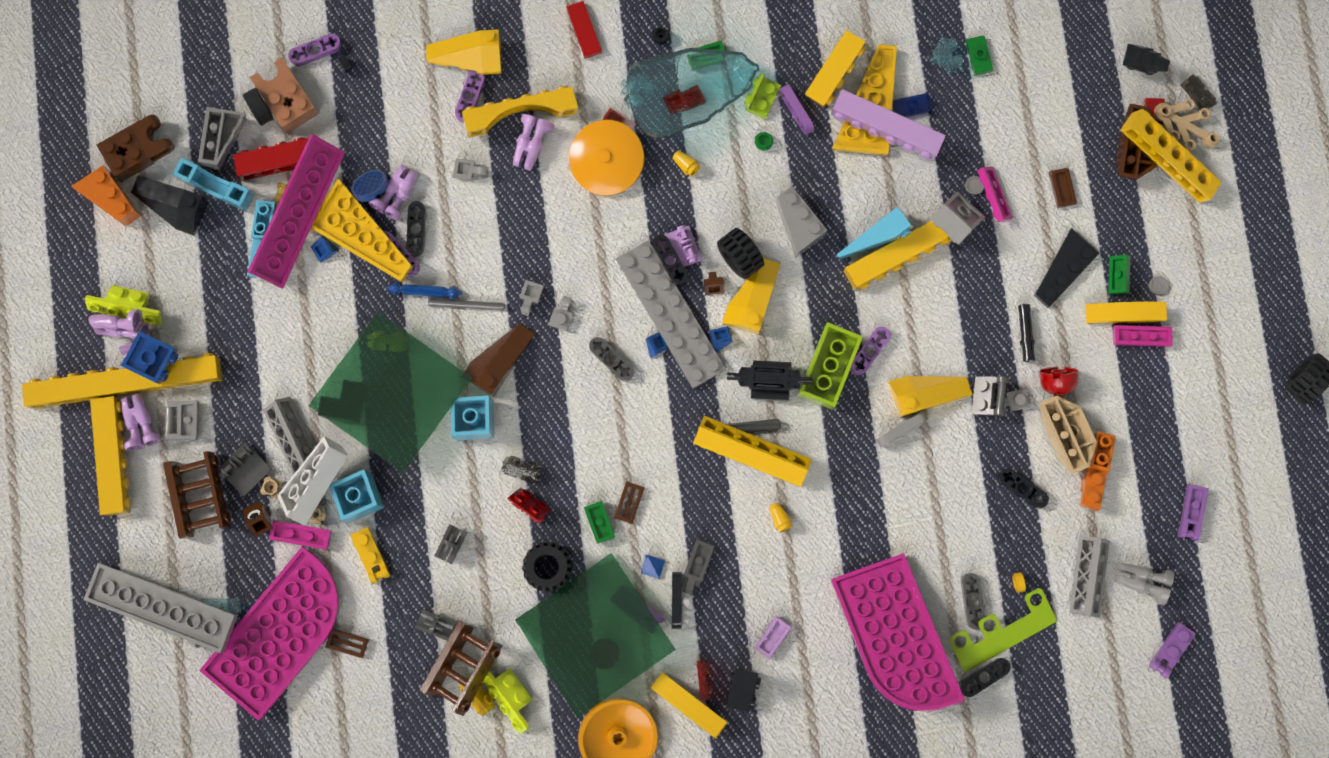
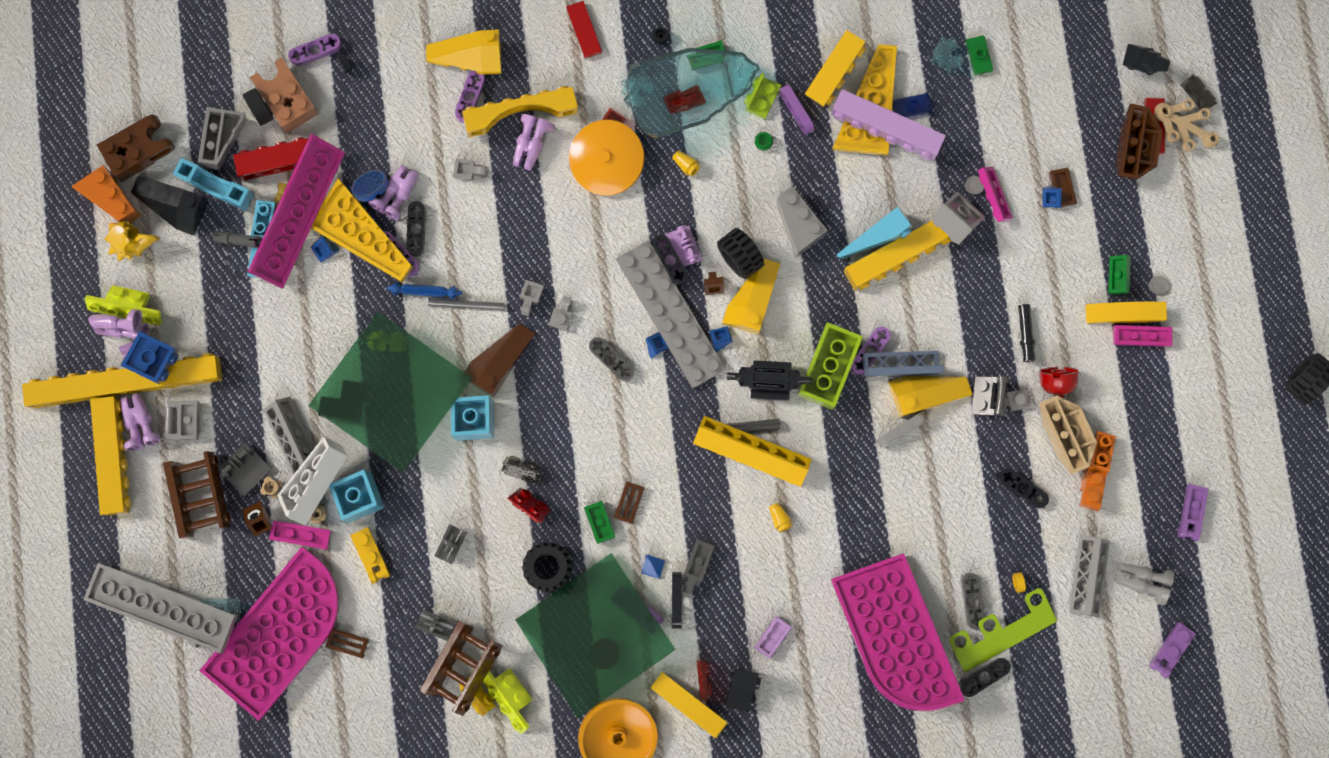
(127, 240): none -> yellow head
(231, 239): none -> dark grey pin
(906, 370): none -> sand blue fence
(1052, 197): none -> blue slope
(1067, 265): black wing -> none
(1171, 156): yellow brick -> none

